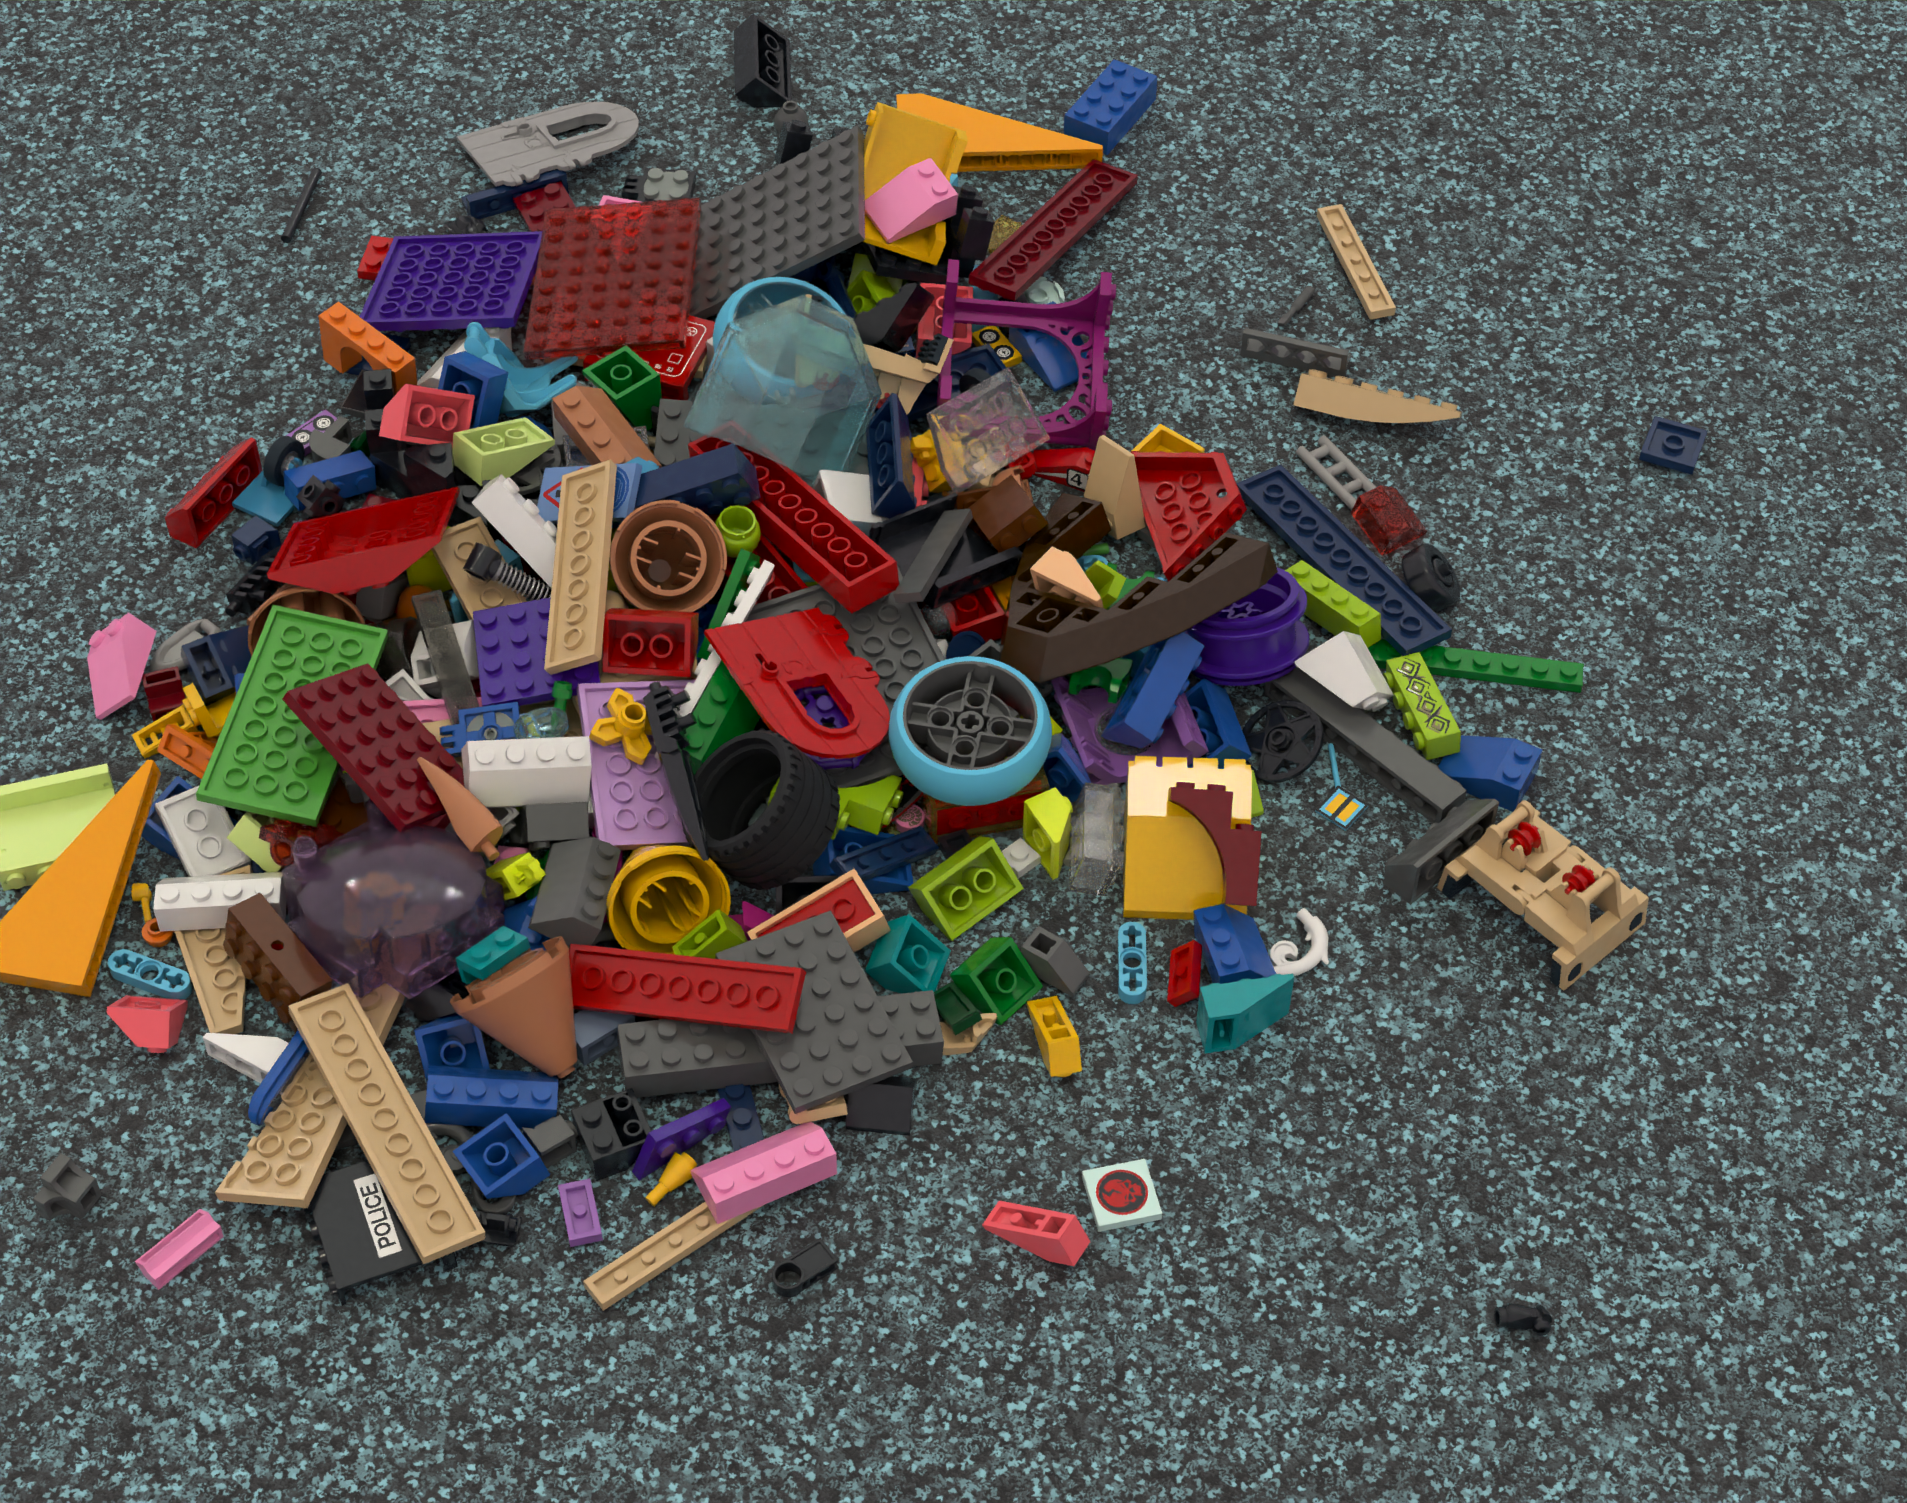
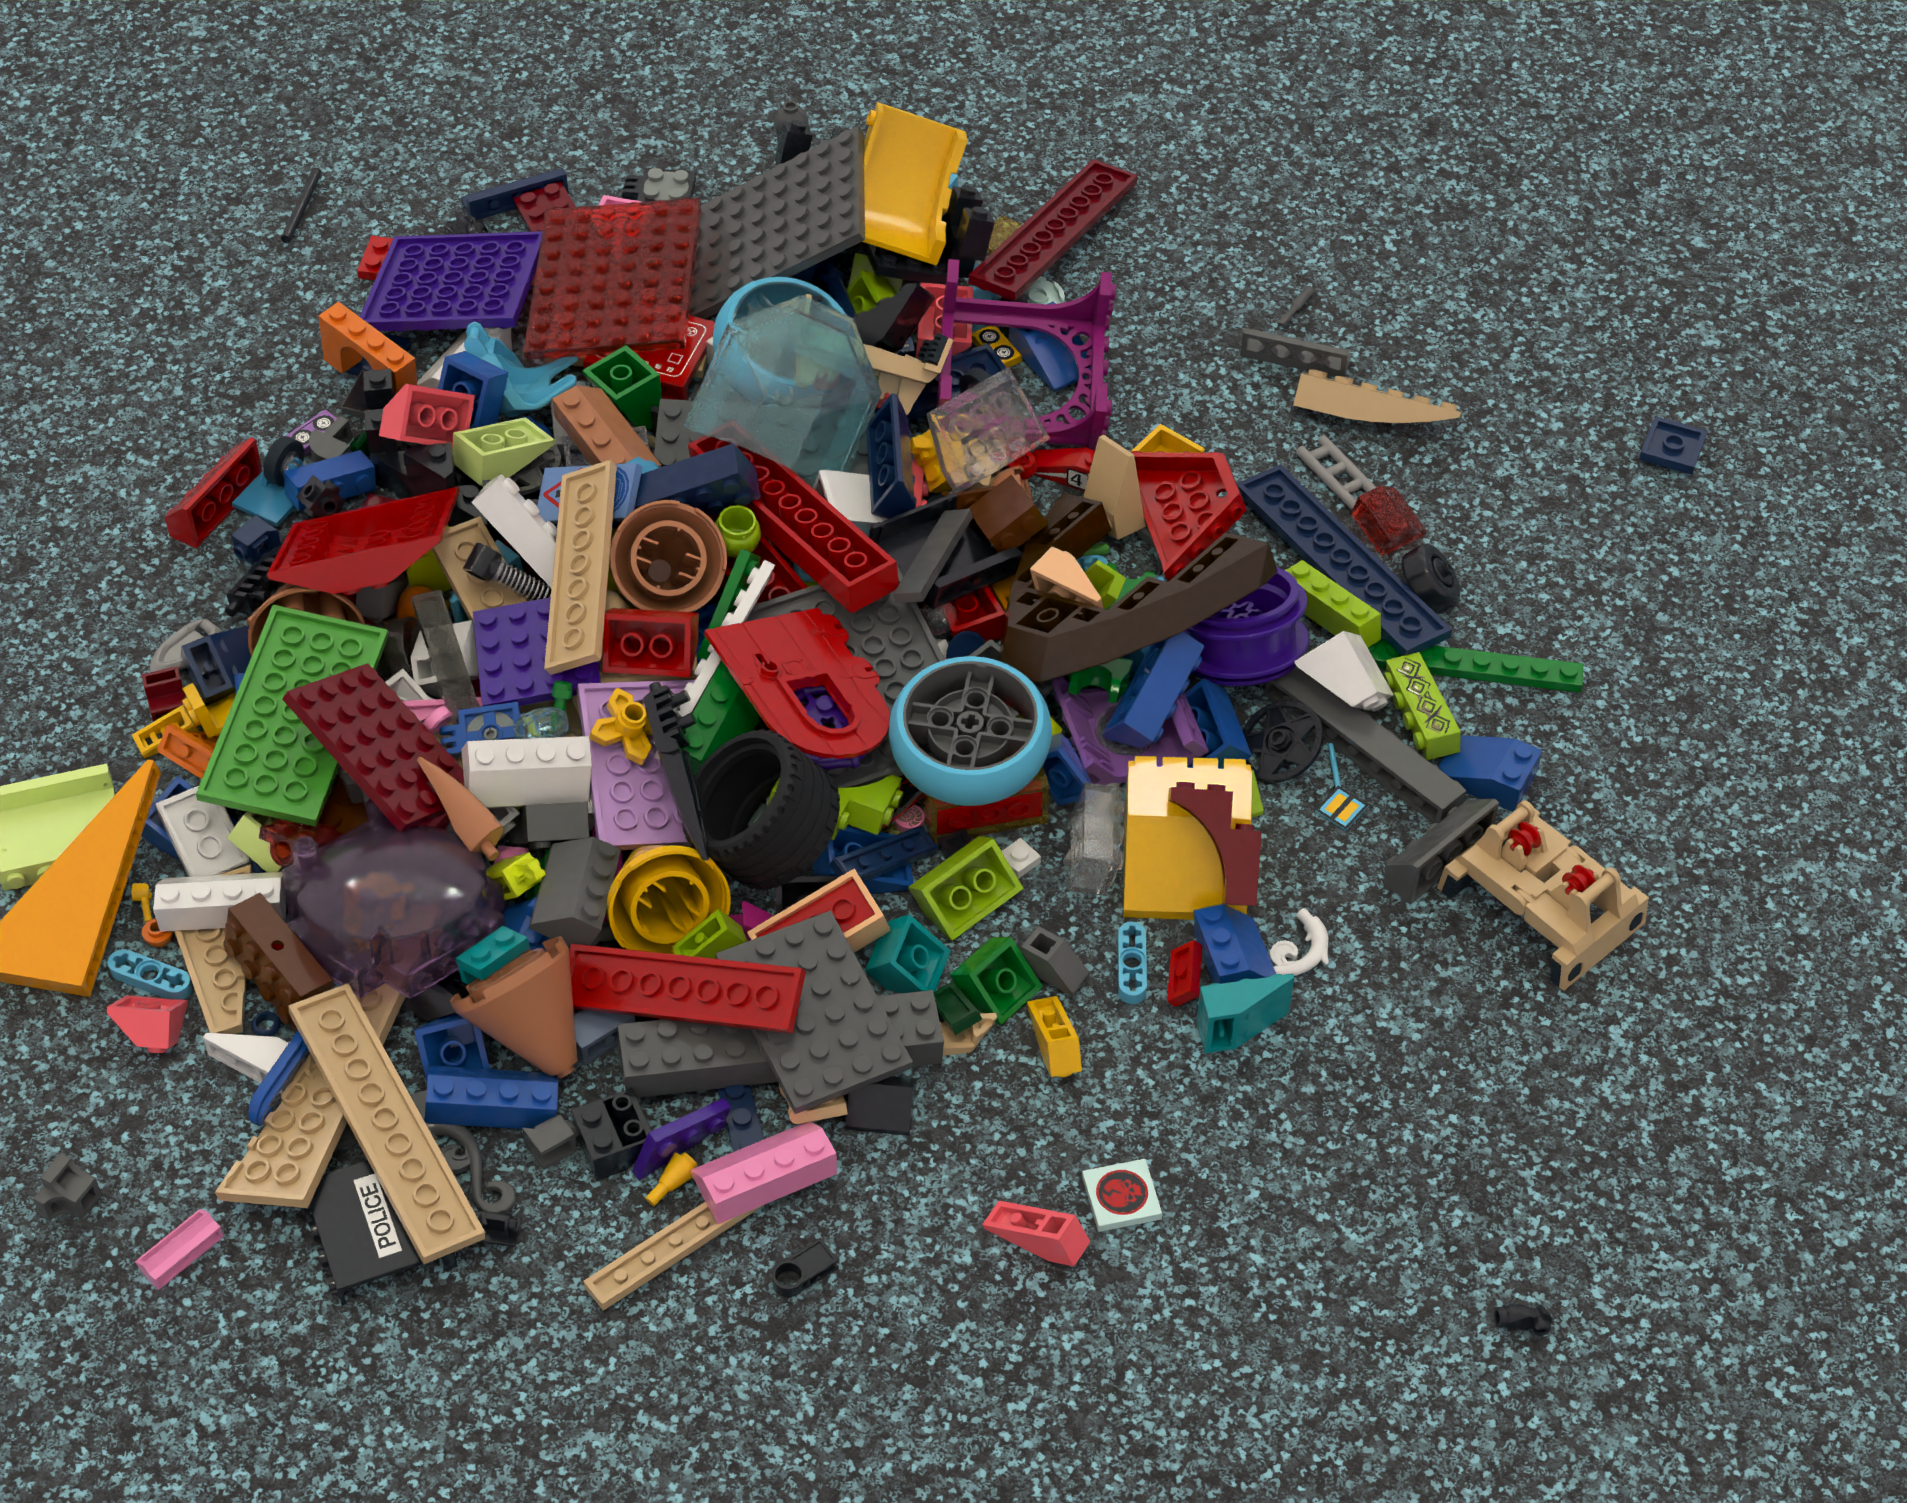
(118, 662): bright pink slope -> none
(262, 1016): none -> dark blue piece
(437, 719): none -> bright pink tile
(501, 1160): blue slope -> none
(526, 146): light grey door -> none
(580, 1212): medium lavender plate -> none
(761, 64): black slope -> none
(912, 201): bright pink slope -> none
(1001, 142): light orange slope -> none
(1048, 828): neon yellow slope -> none
(1111, 105): blue brick -> none
(1356, 262): tan plate -> none

